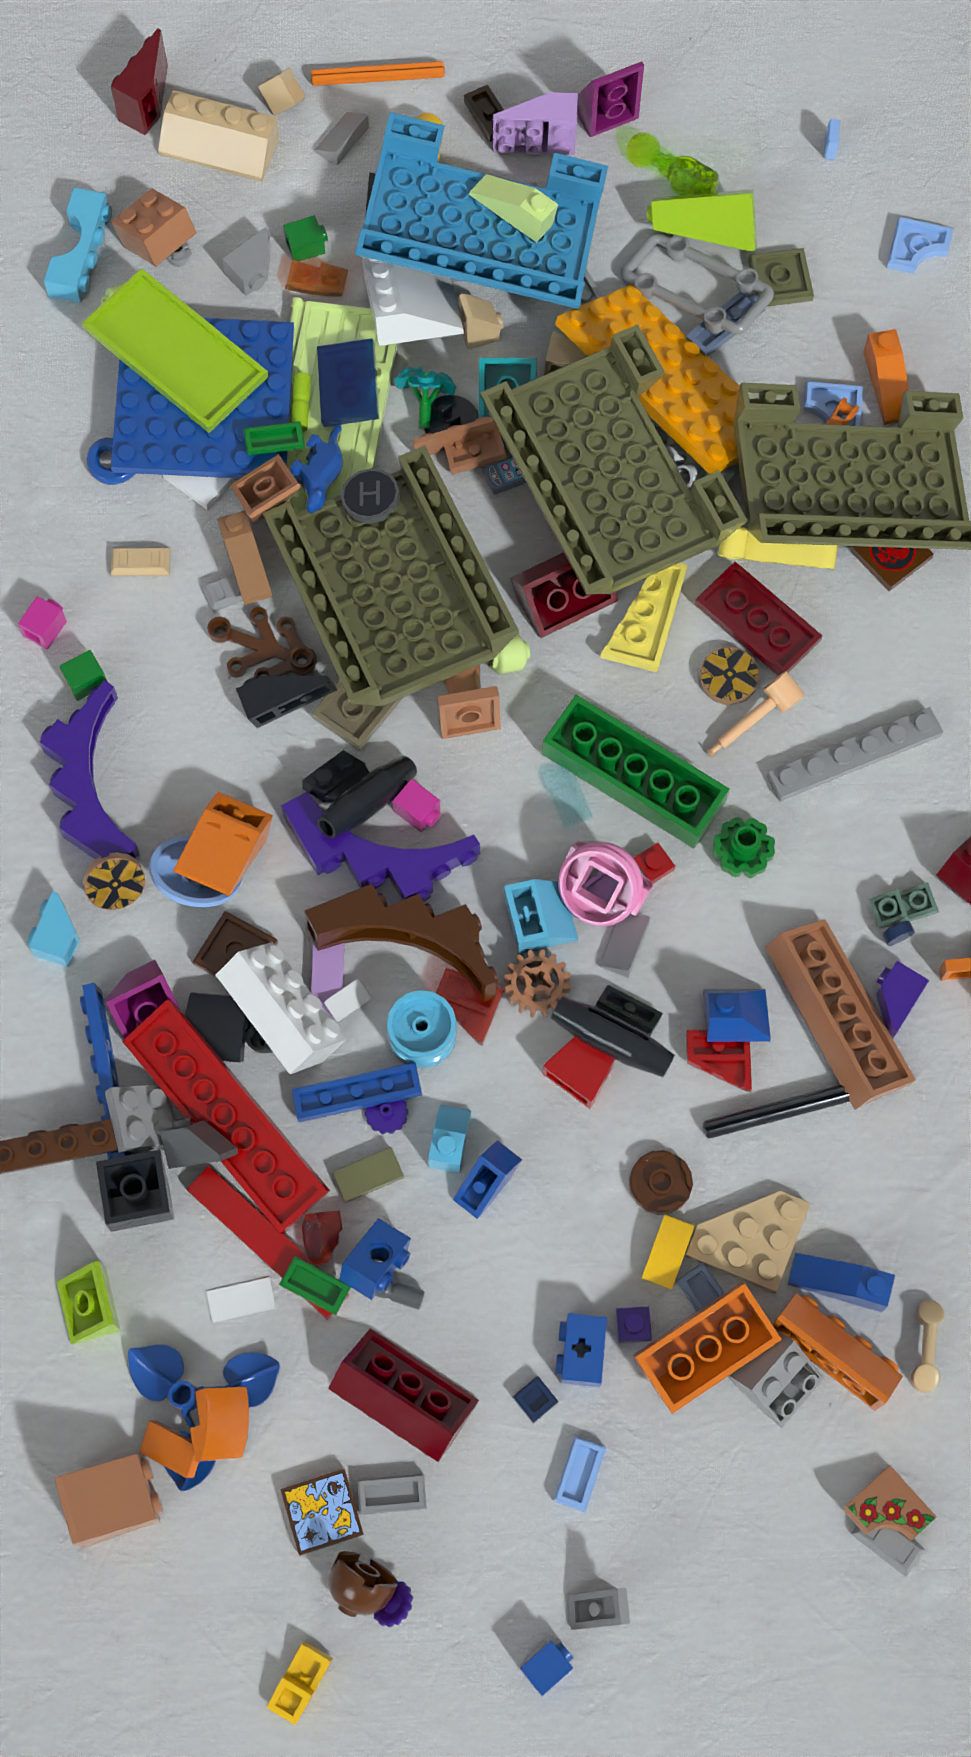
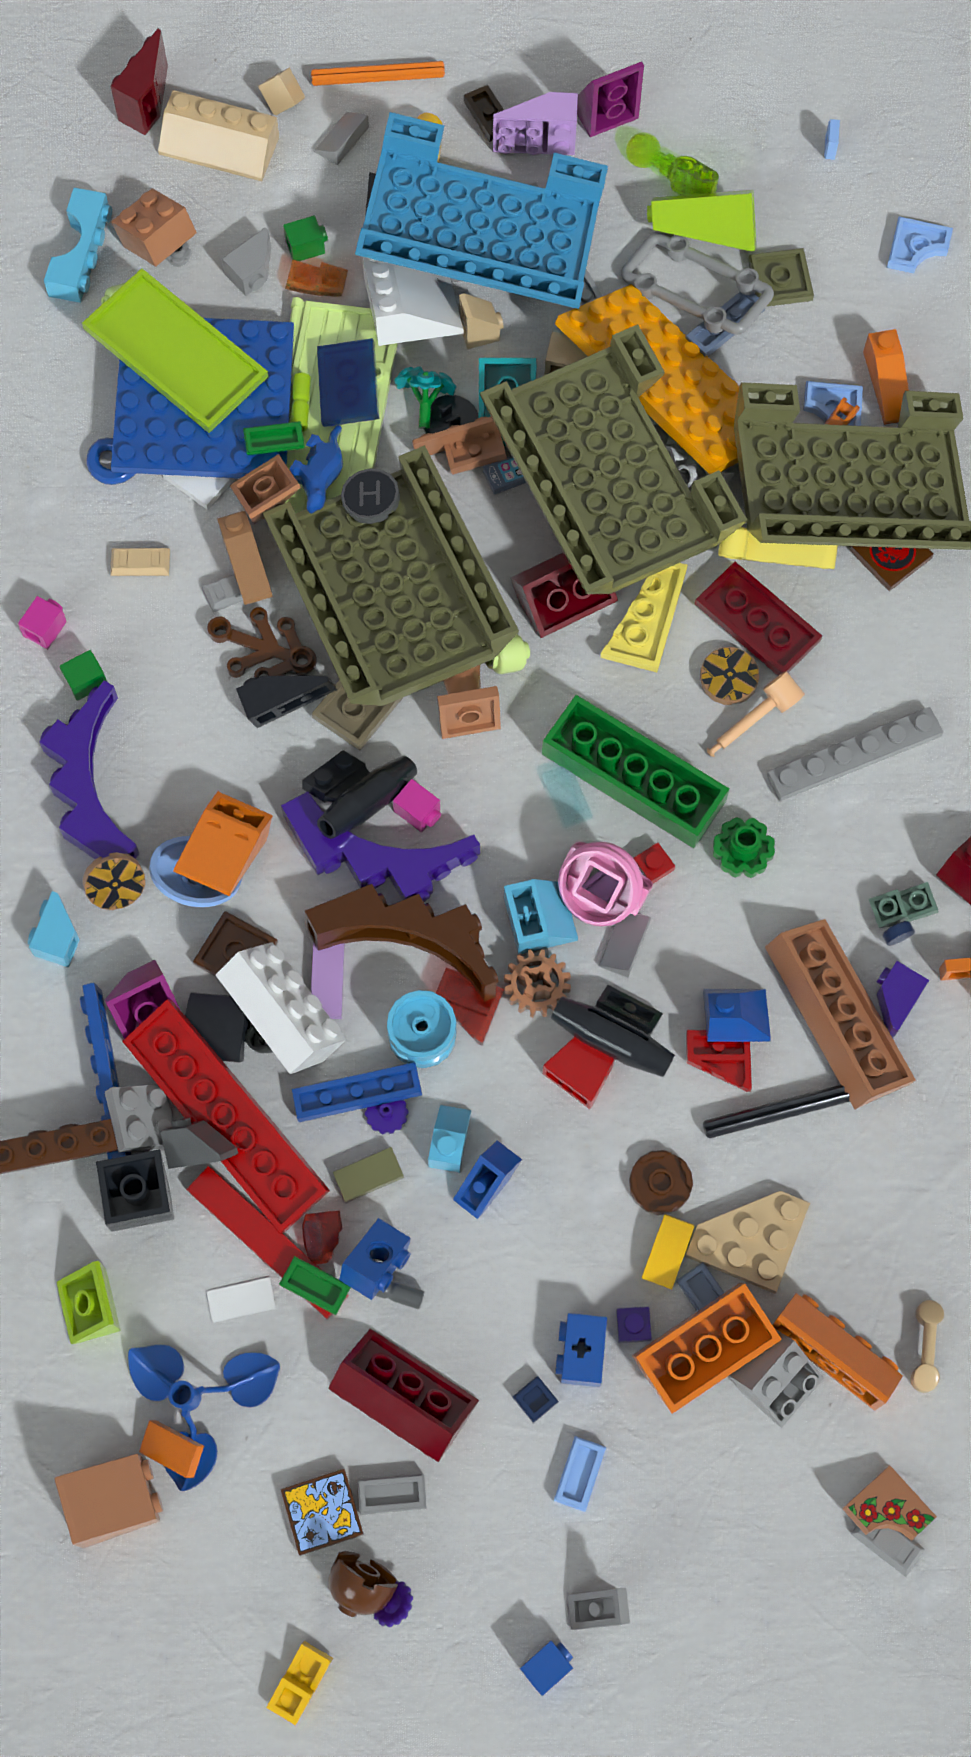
(222, 1423): orange slope -> none
(347, 1000): white sticker -> none
(517, 204): yellowish green slope -> none
(842, 1281): blue slope -> none

